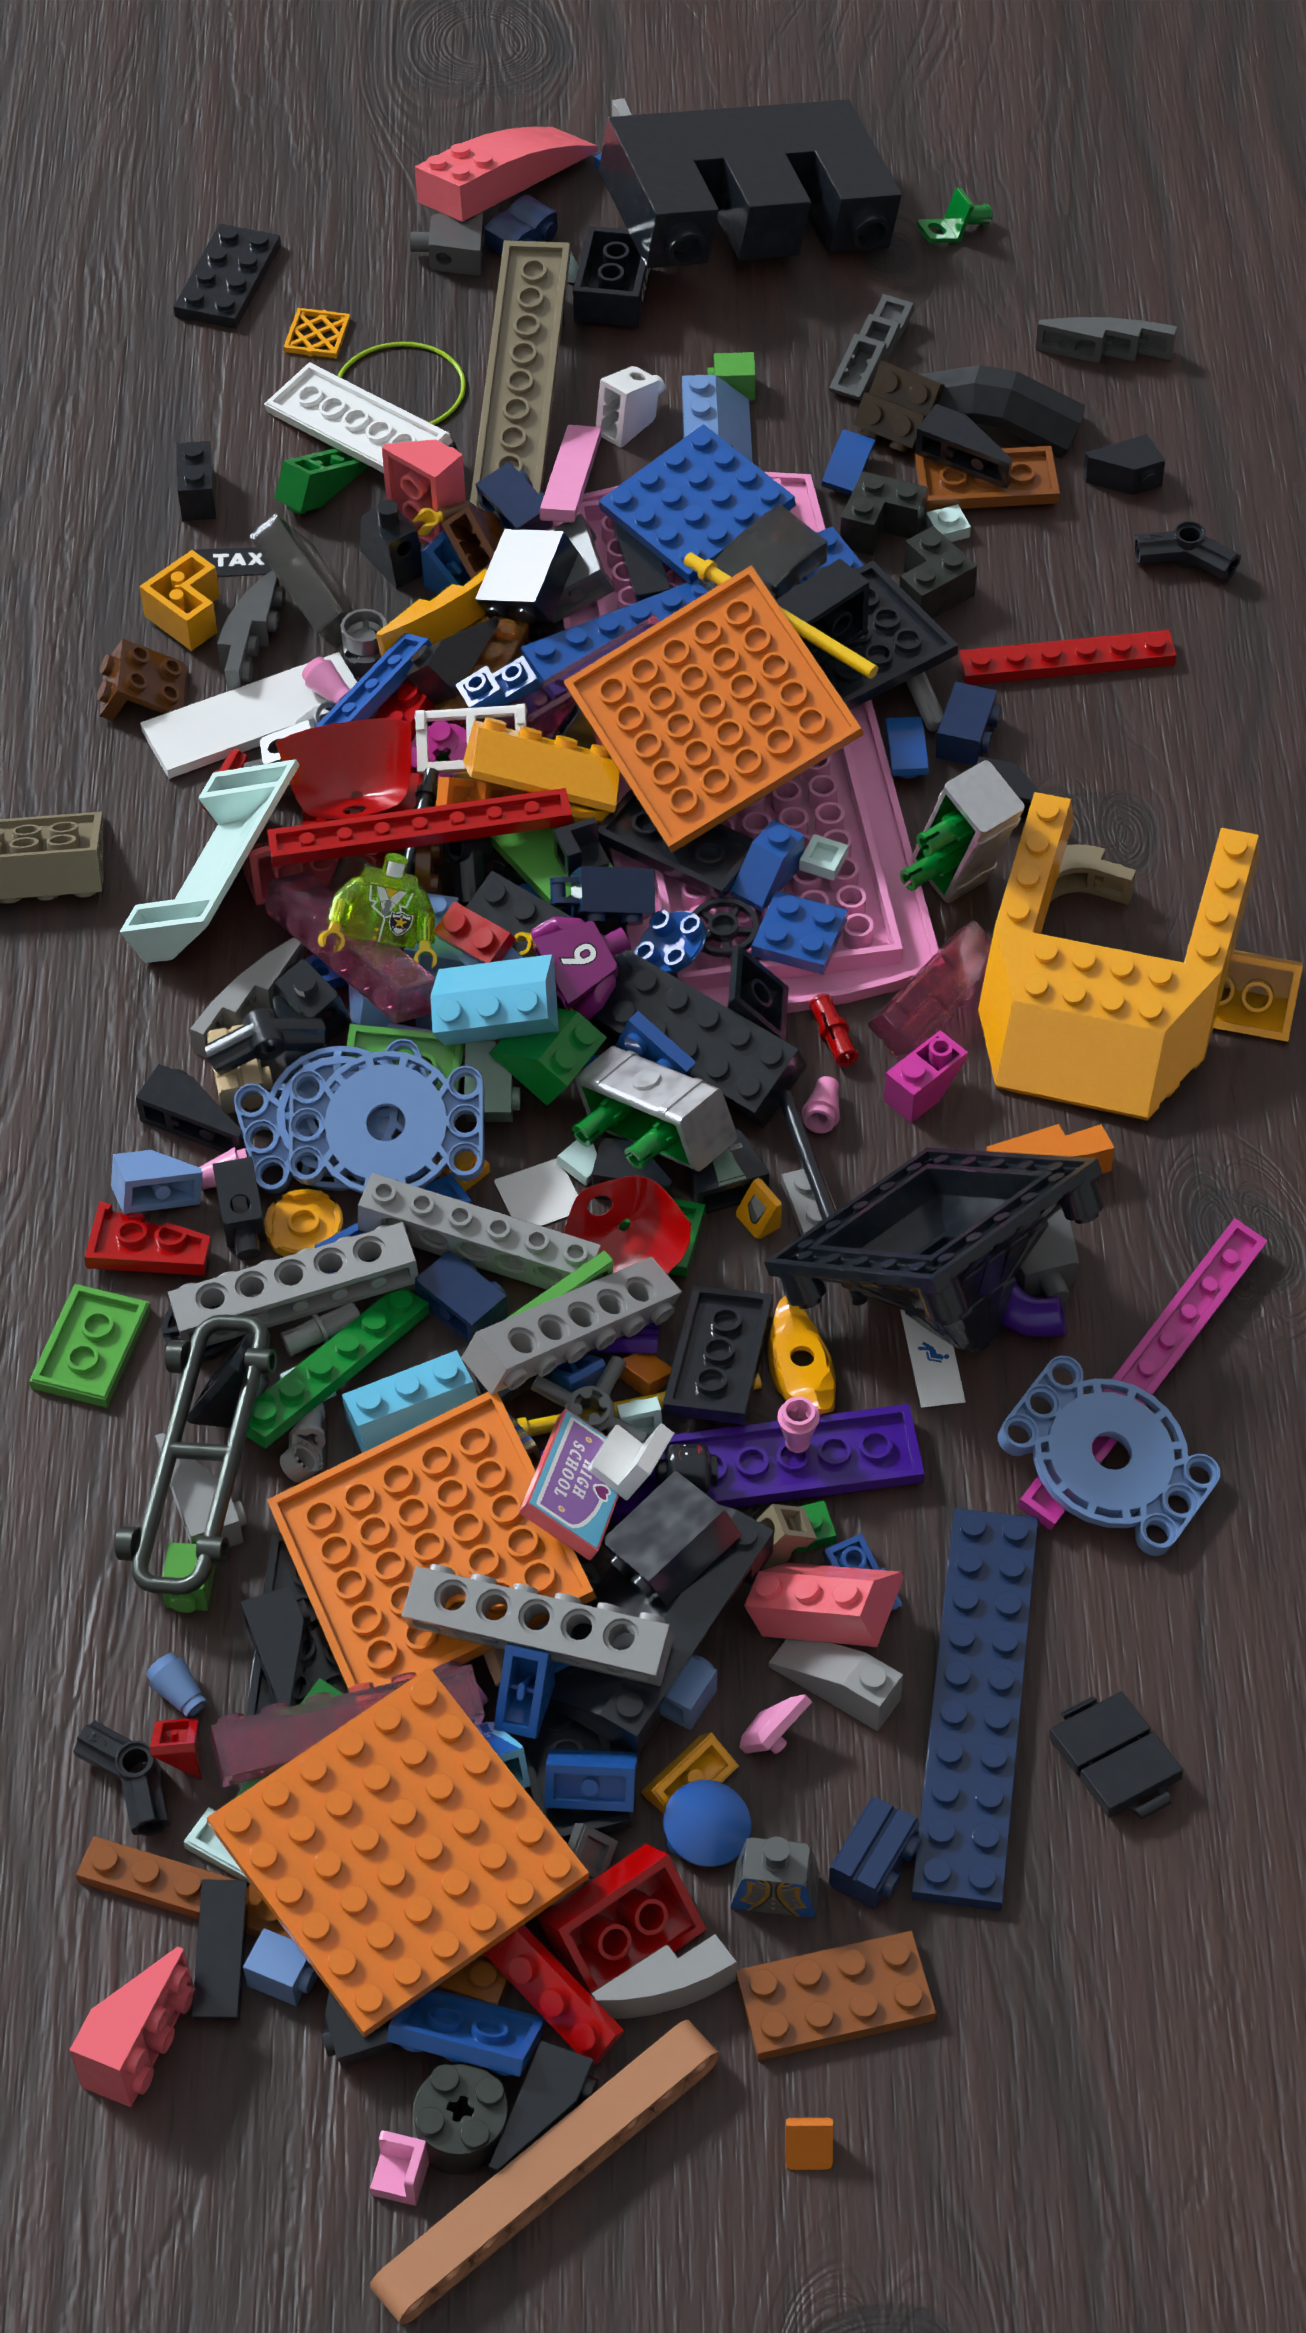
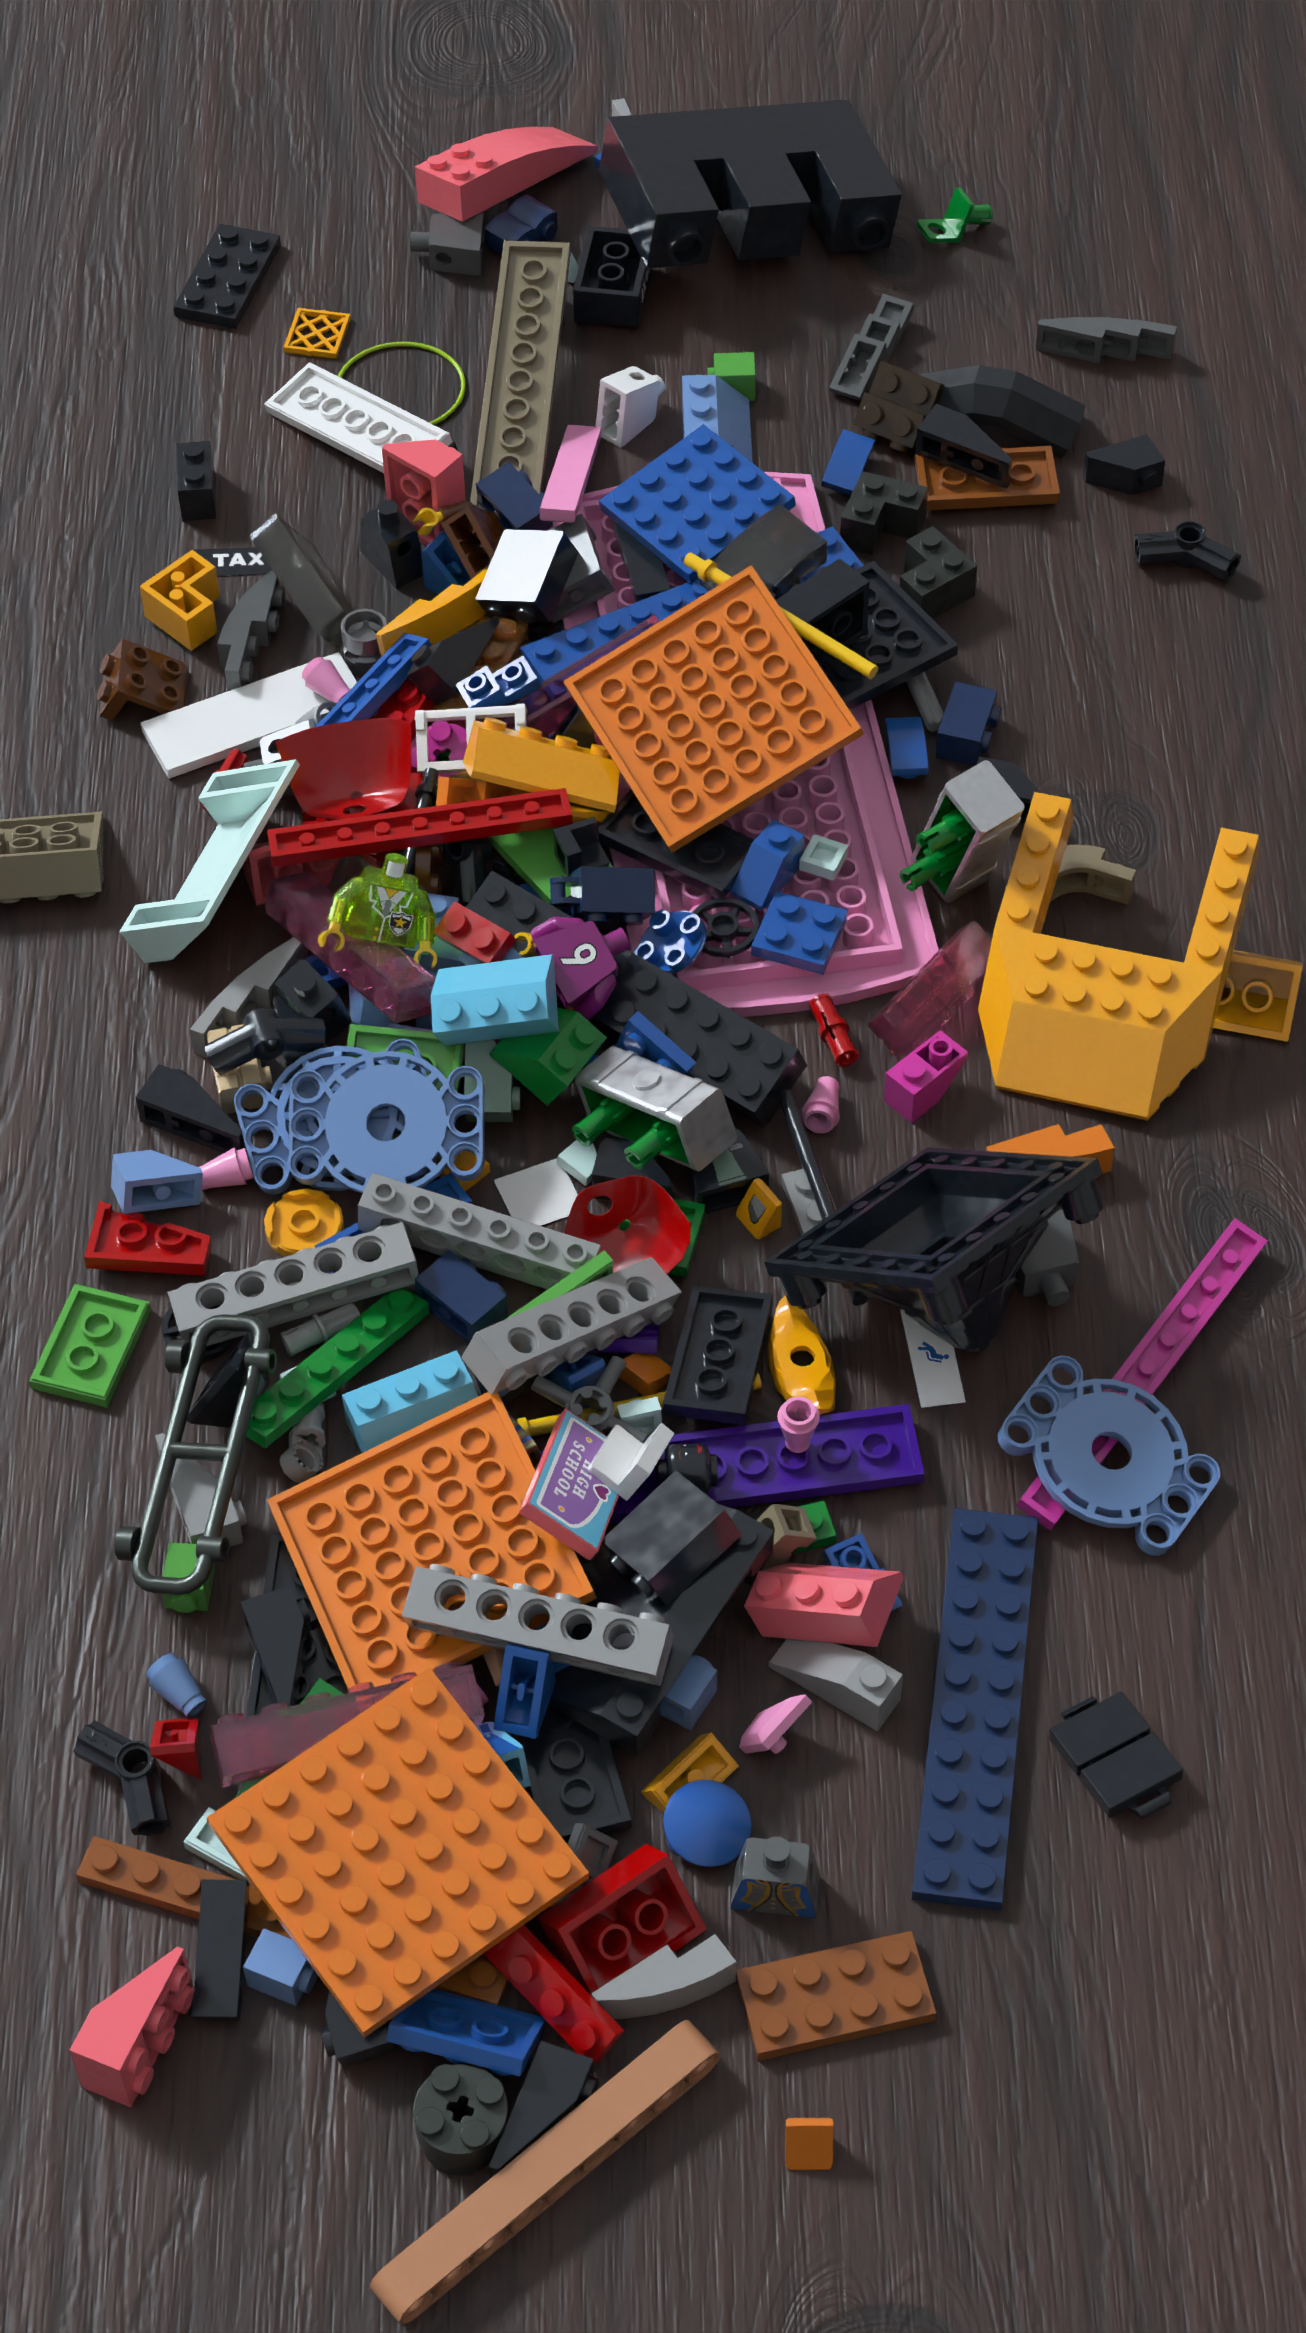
(240, 1206): black torso -> none
(315, 479): green slope -> none
(400, 2168): bright pink panel -> none
(590, 1780): blue panel -> none
(757, 993): black slope -> none
(874, 1853): dark blue brick -> none
(949, 522): light aqua plate -> none
(1034, 1315): dark purple cylinder -> none
(1067, 657): red plate -> none

